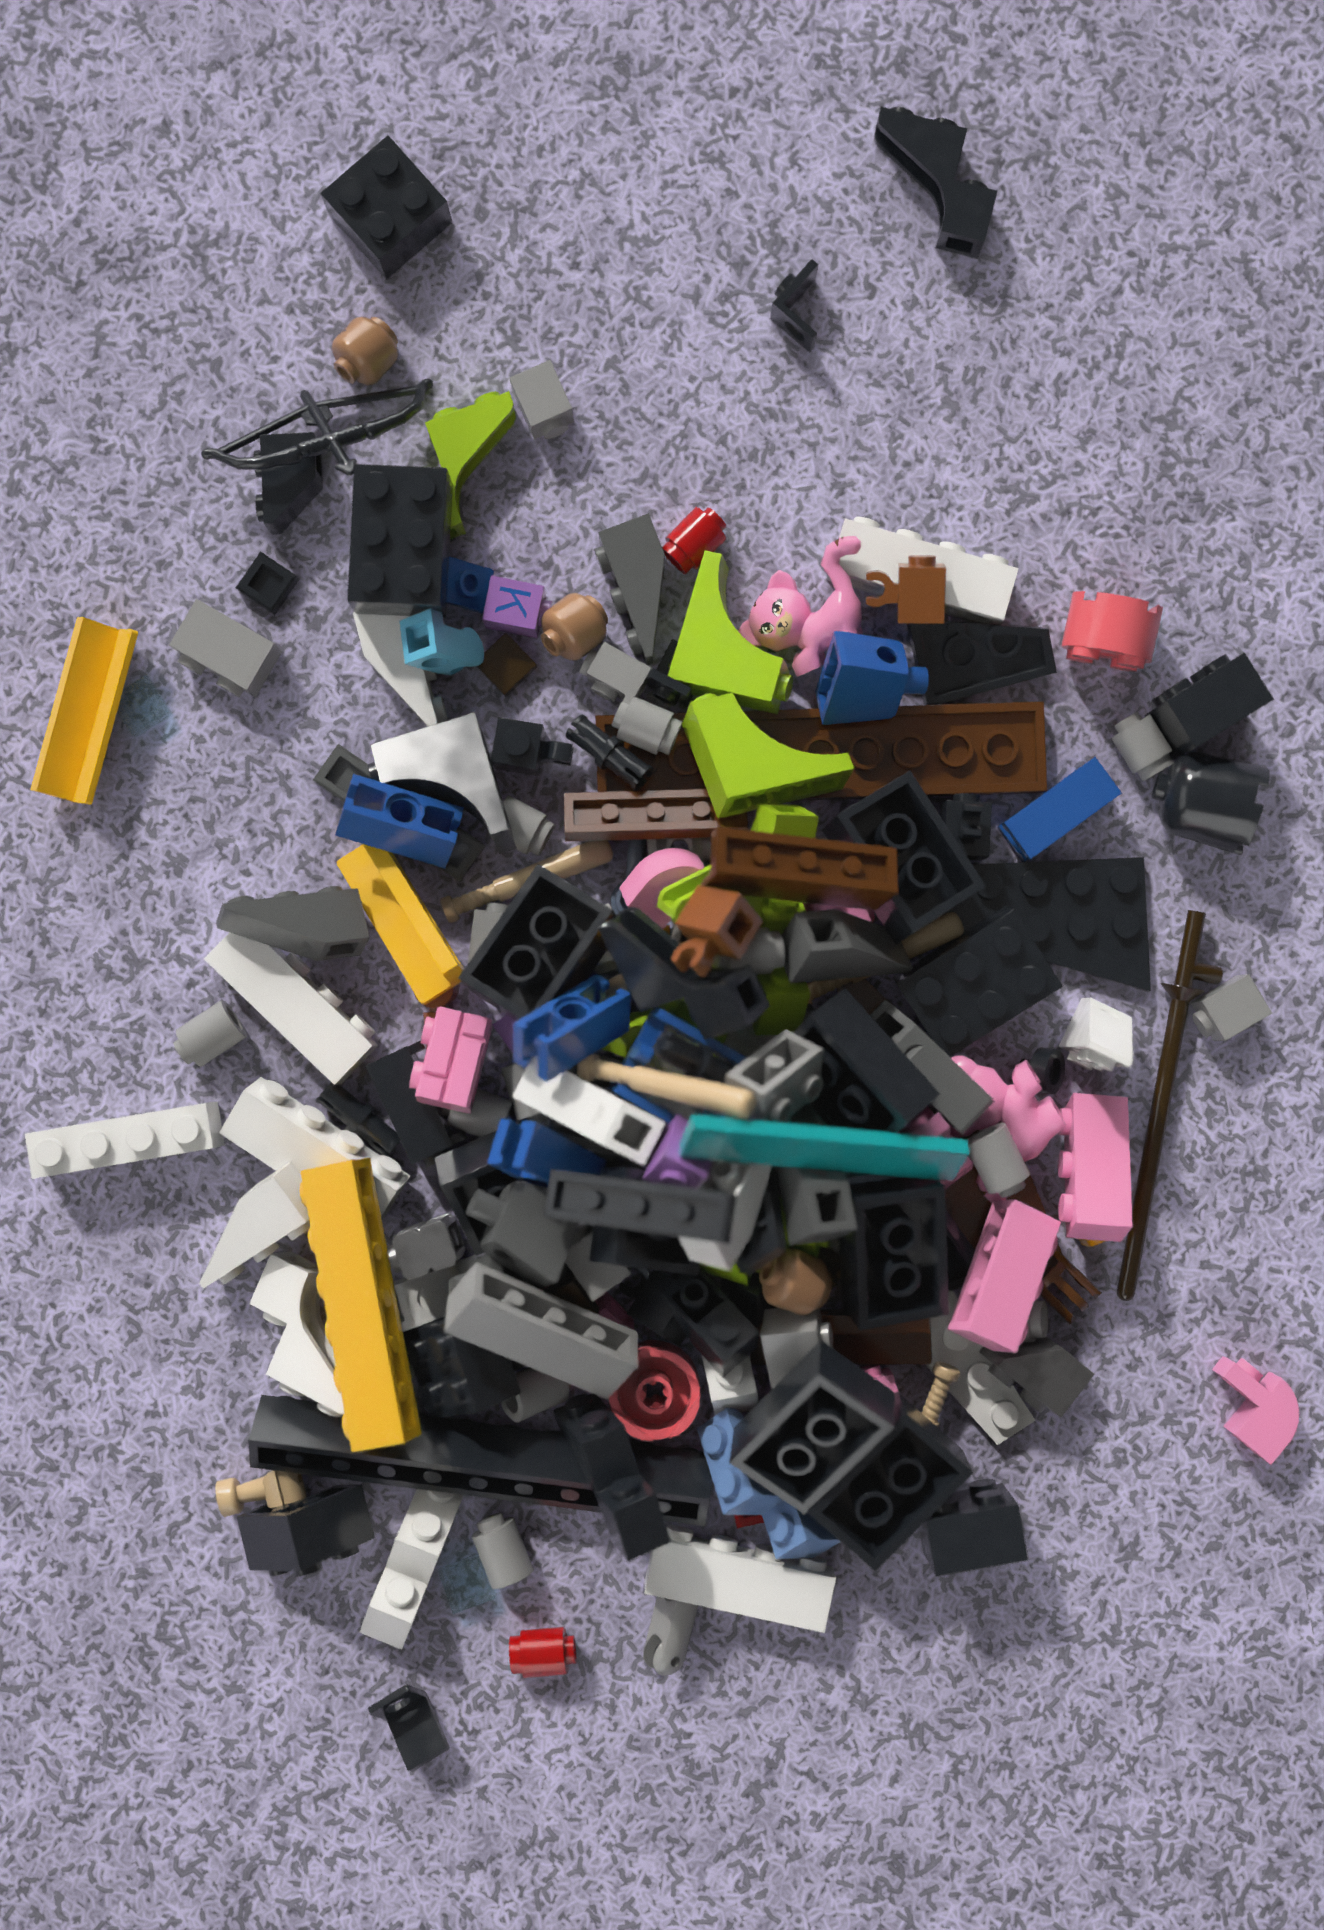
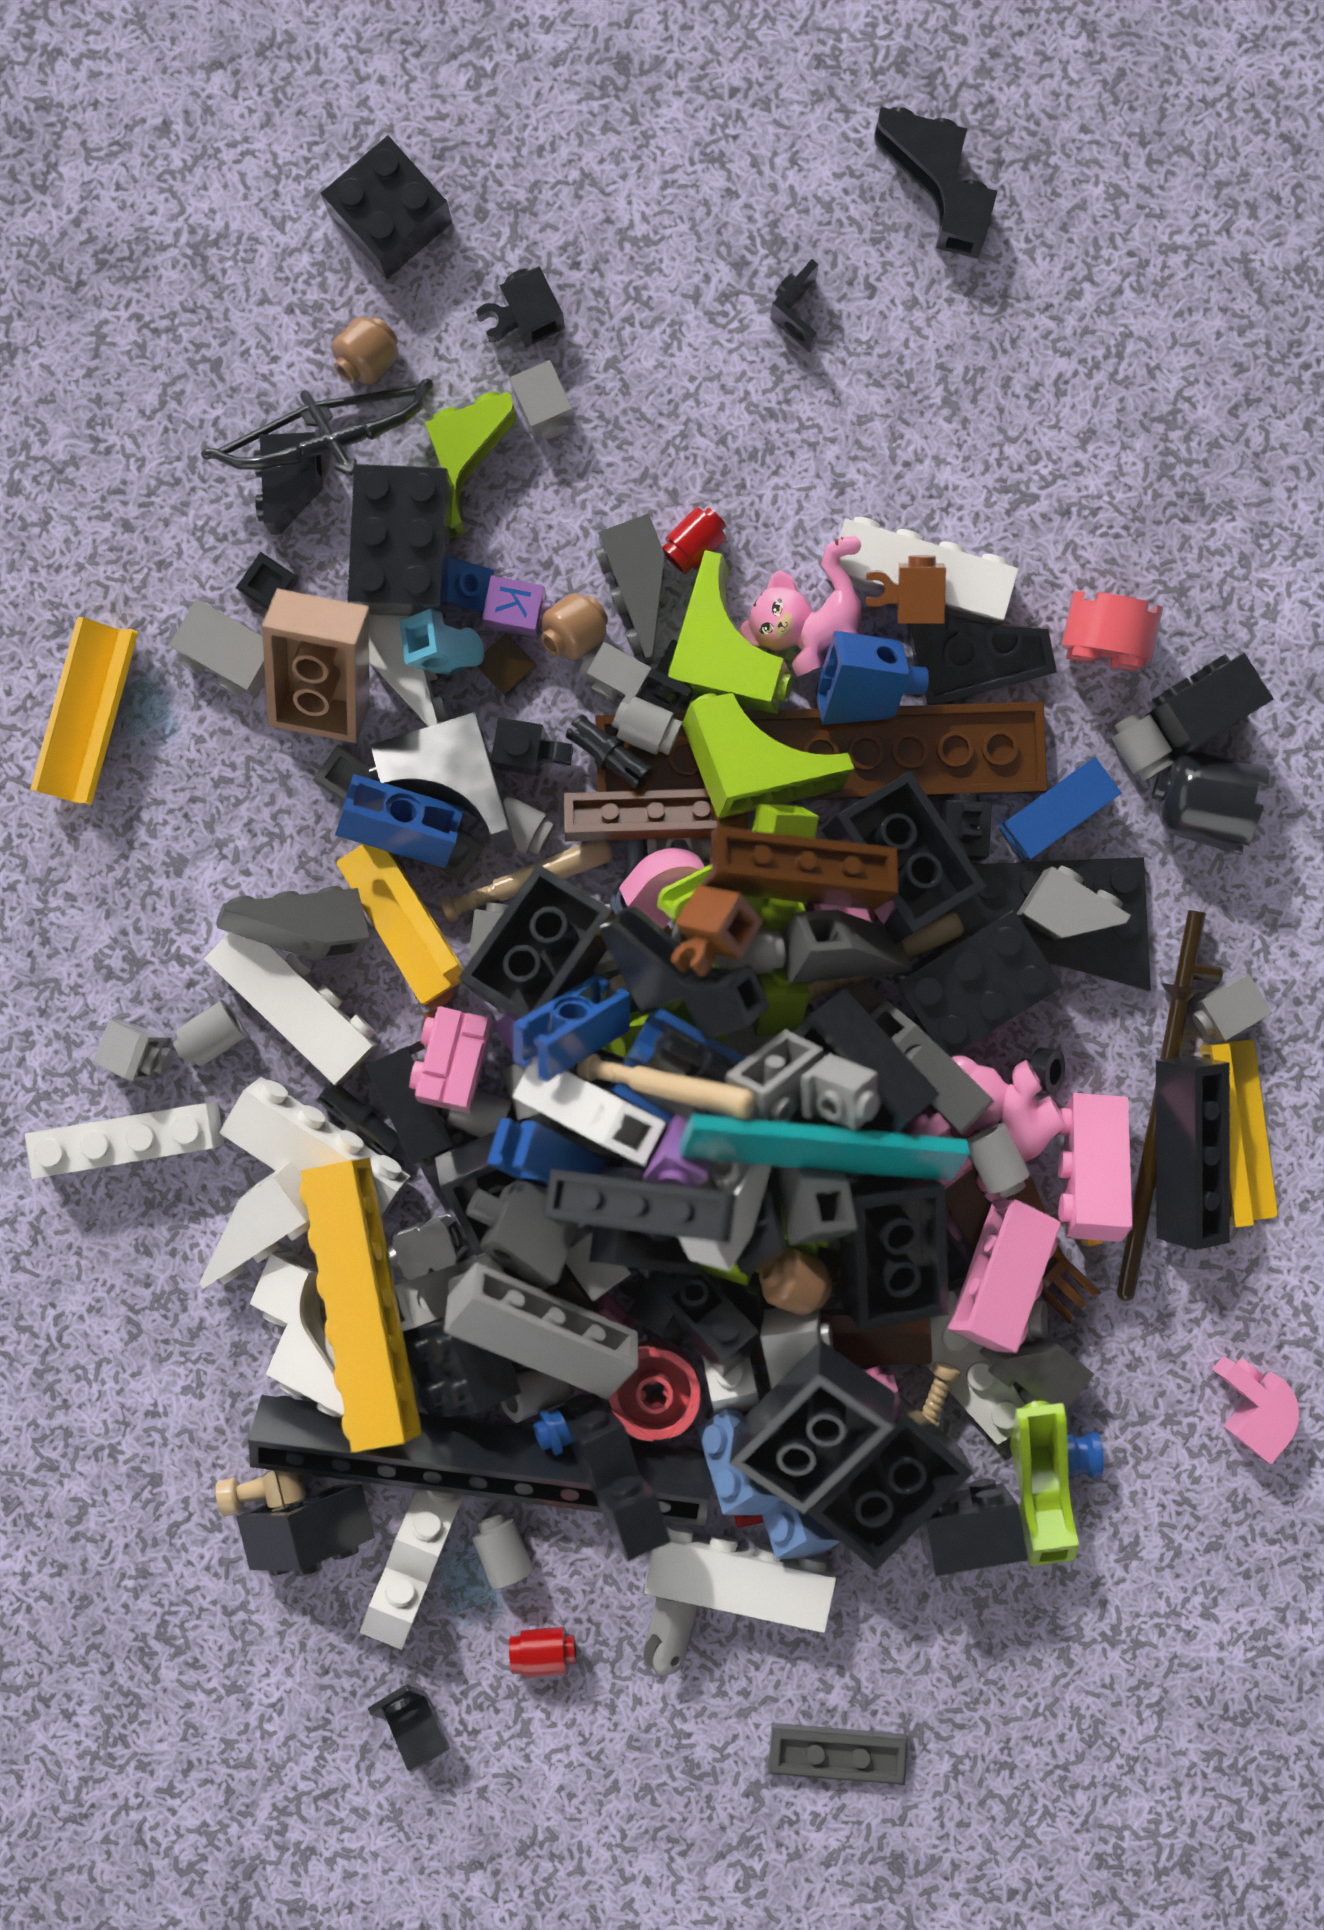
(133, 1051): none -> light grey slope
(316, 665): none -> medium nougat brick
(528, 308): none -> black brick
(552, 1431): none -> blue plate
(838, 1753): none -> dark grey tile
(840, 1092): none -> light grey brick
(1043, 1479): none -> lime arch
(1066, 908): none -> light grey slope
(1085, 1455): none -> blue wheel
(1098, 1037): white slope -> none
(1193, 1151): none -> black brick
(1250, 1163): none -> yellow panel

